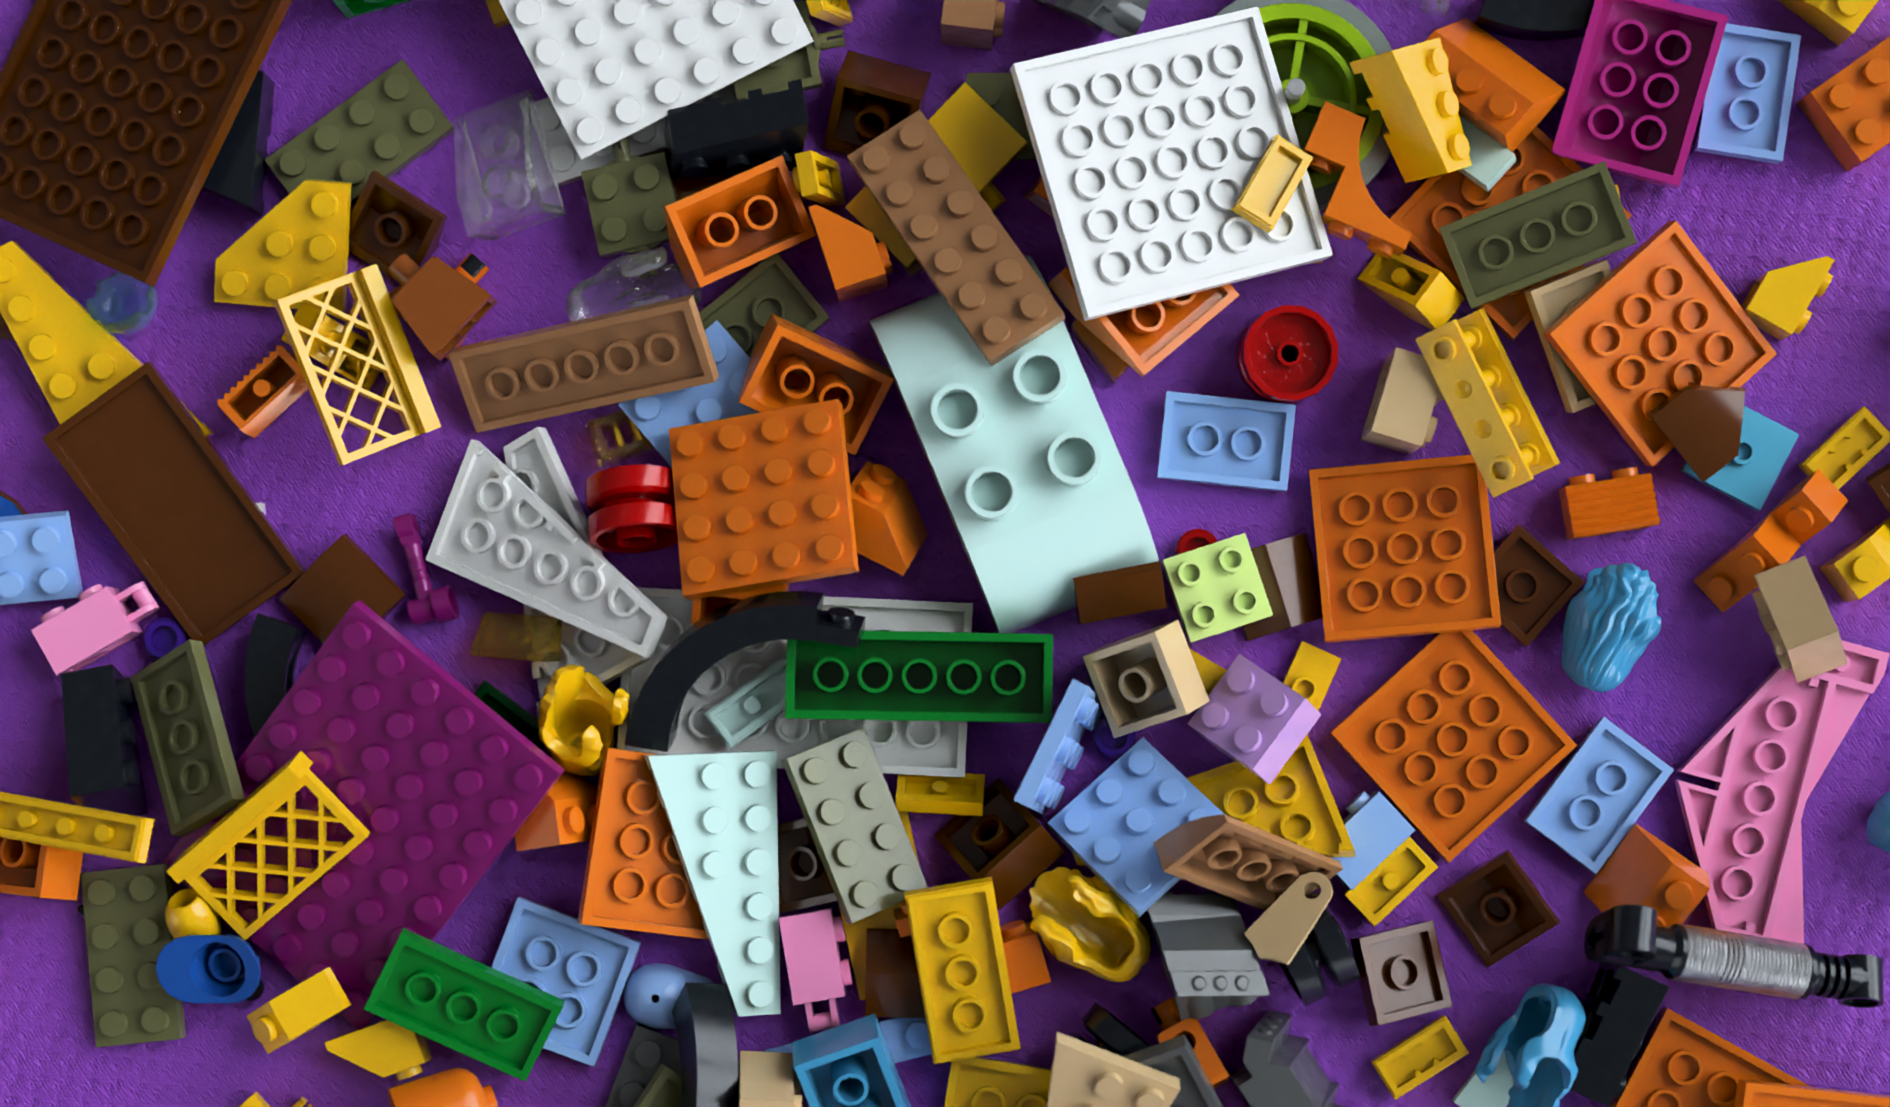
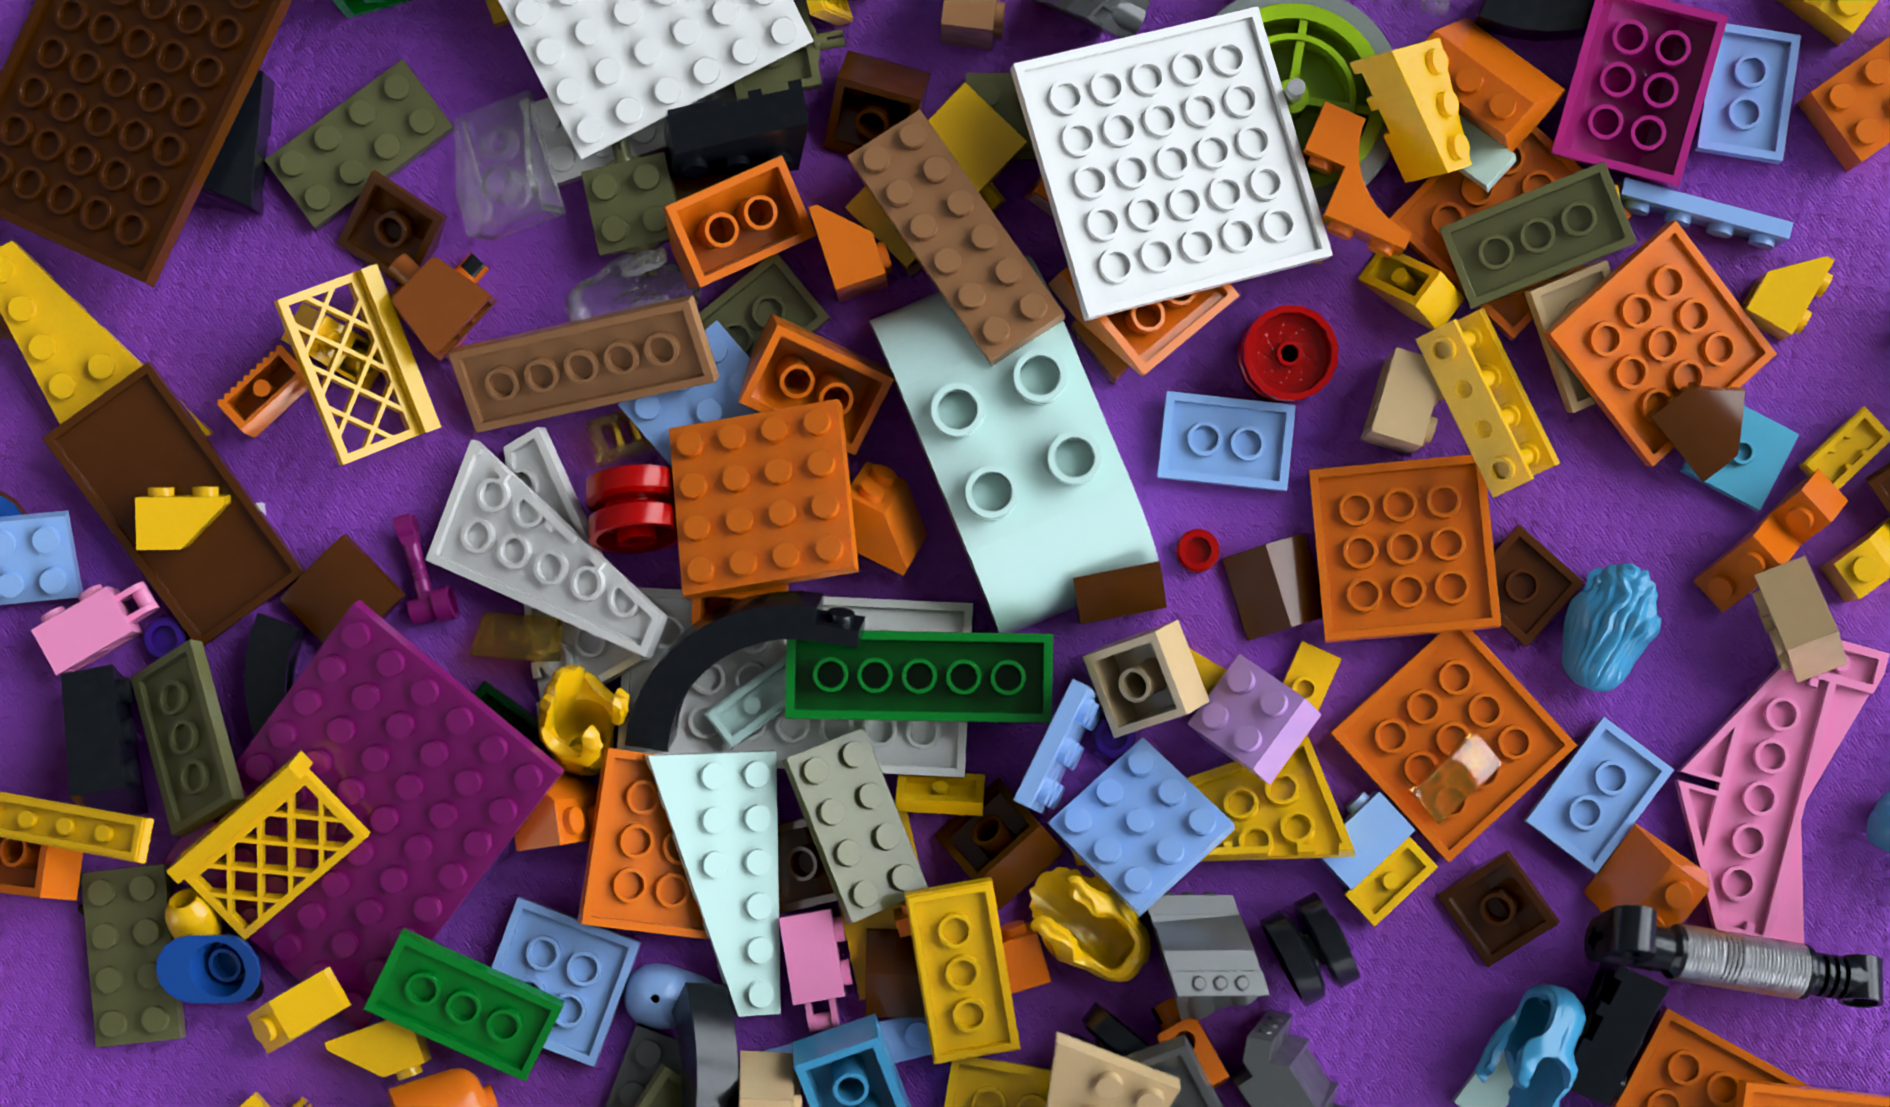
(123, 304): clear light blue hair -> none
(174, 520): none -> yellow slope
(290, 249): yellow plate -> none
(818, 178): yellow plate -> none
(1217, 588): yellowish green plate -> none
(1238, 859): medium nougat slope -> none
(1272, 183): yellow tile -> none
(1290, 919): tan piece -> none
(1401, 973): plate -> none
(1419, 1057): yellow plate -> none
(1455, 777): none -> clear yellow slope
(1608, 505): orange brick -> none
(1719, 218): none -> light blue plate

